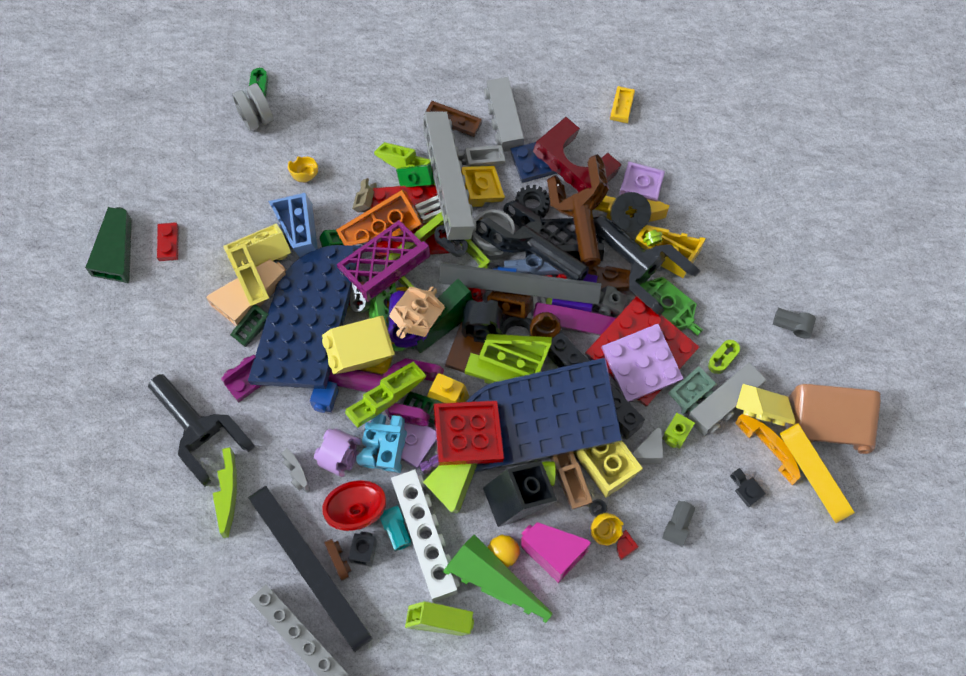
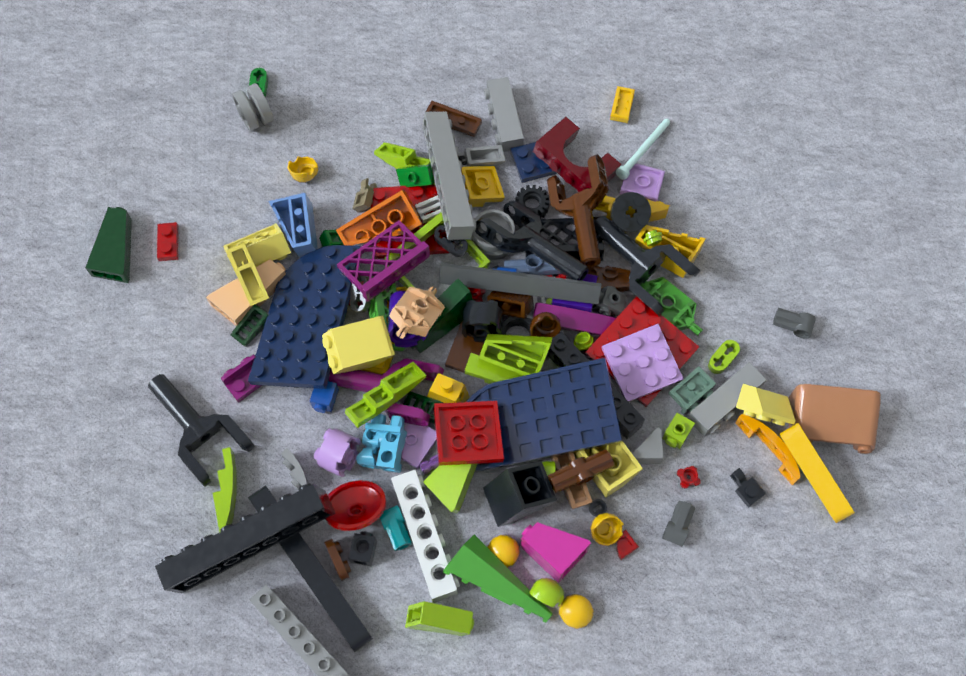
(244, 539): none -> black brick
(547, 591): none -> lime hair
(576, 611): none -> yellow hair
(581, 471): none -> reddish brown piece
(583, 341): none -> lime plate
(623, 171): none -> light aqua bar
(688, 471): none -> red plate

